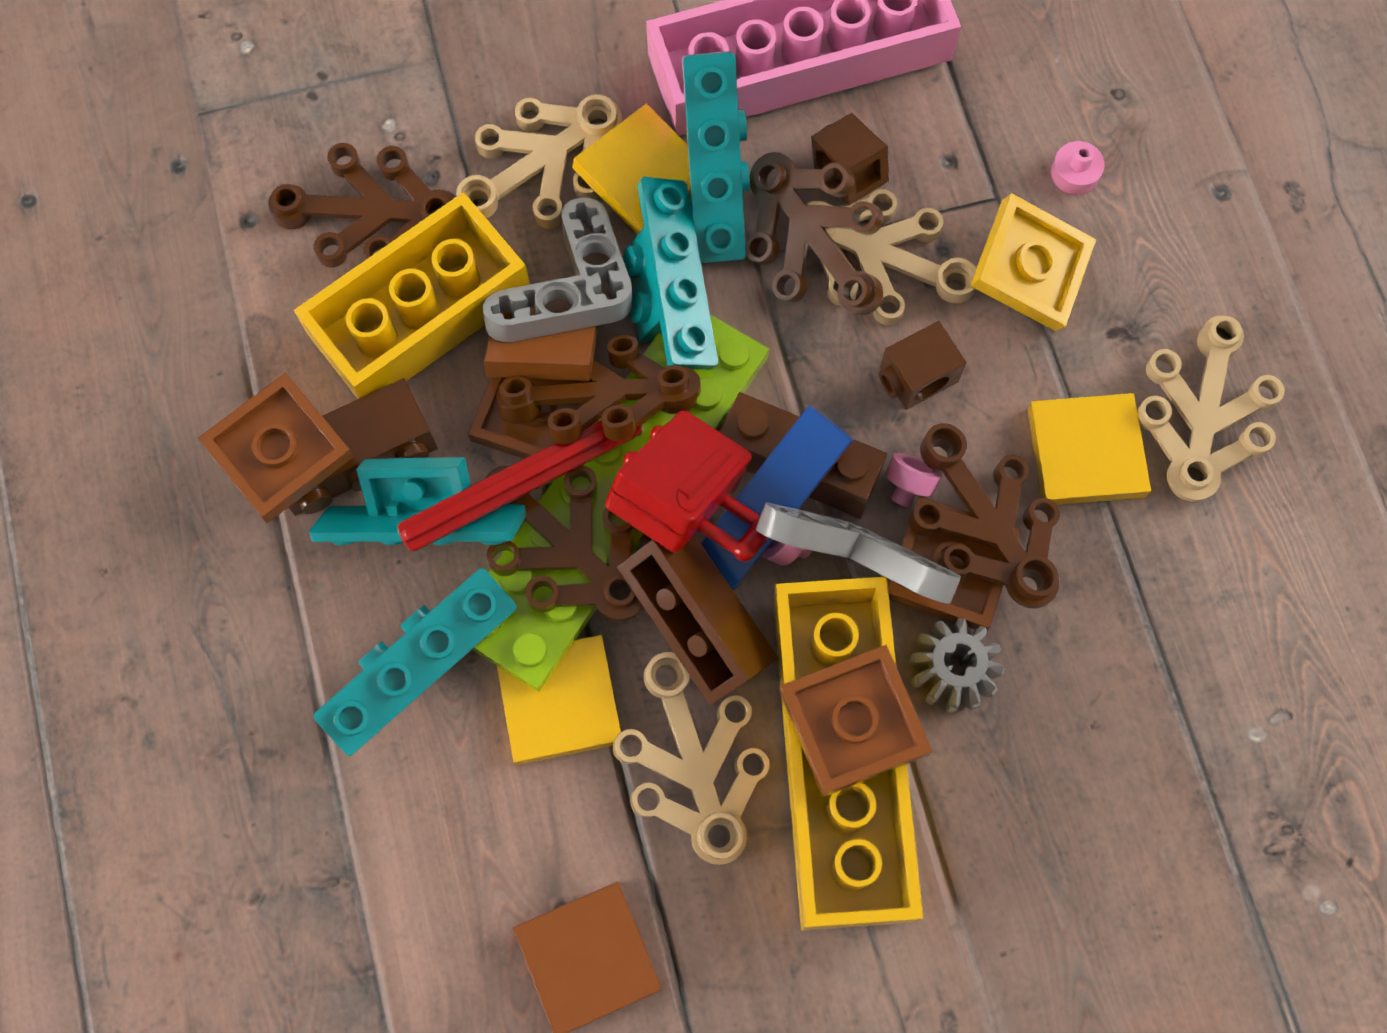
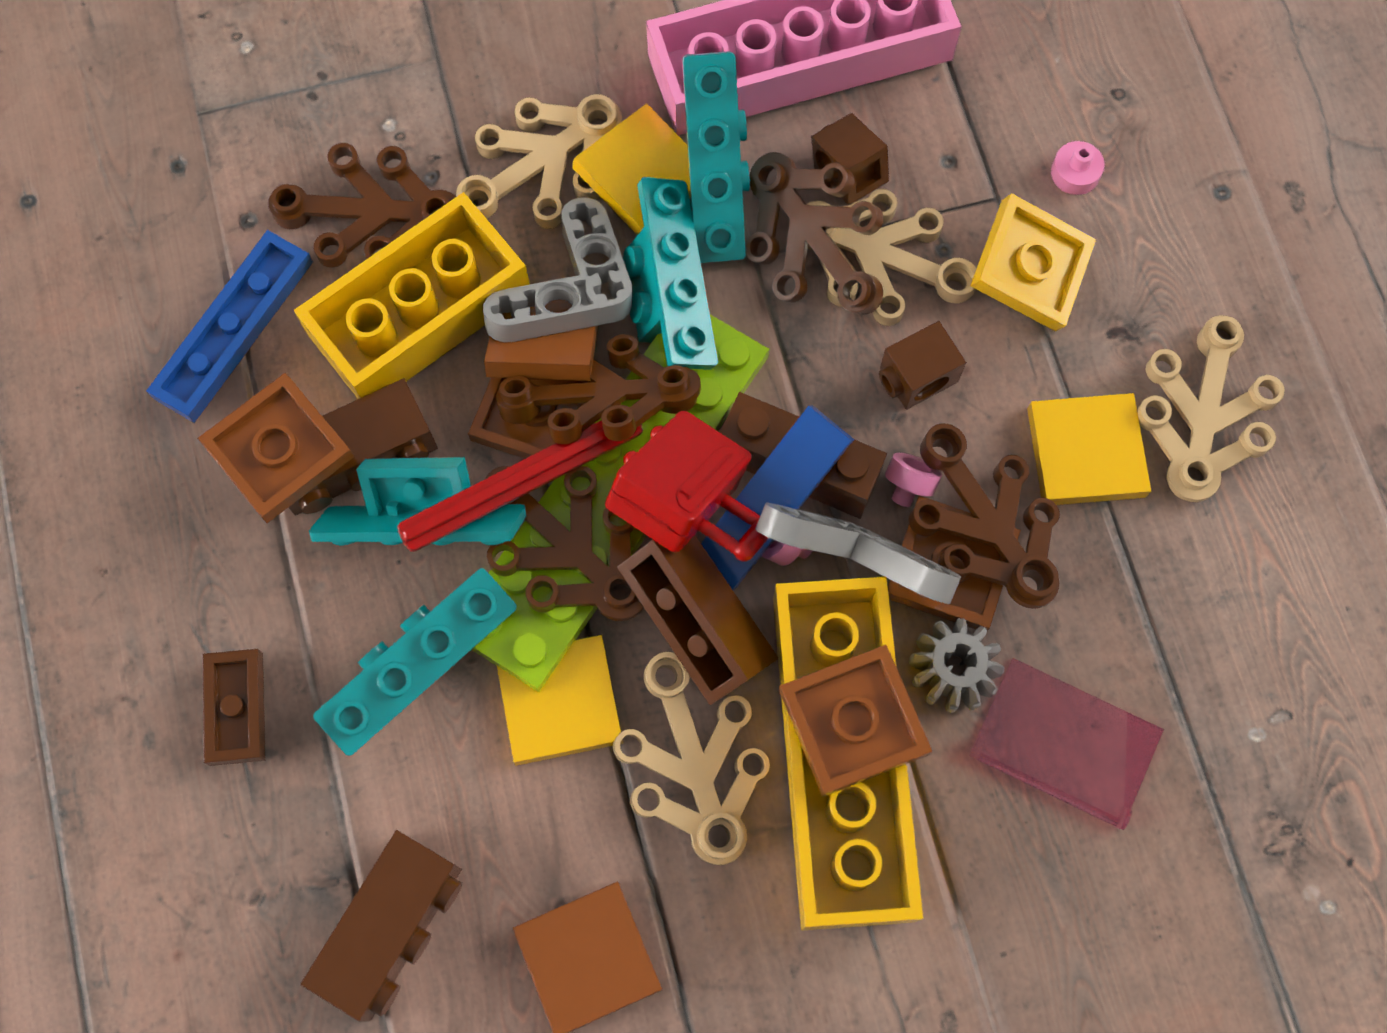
(230, 326): none -> blue plate
(233, 707): none -> reddish brown plate
(383, 929): none -> reddish brown brick
(1067, 743): none -> clear pink piece

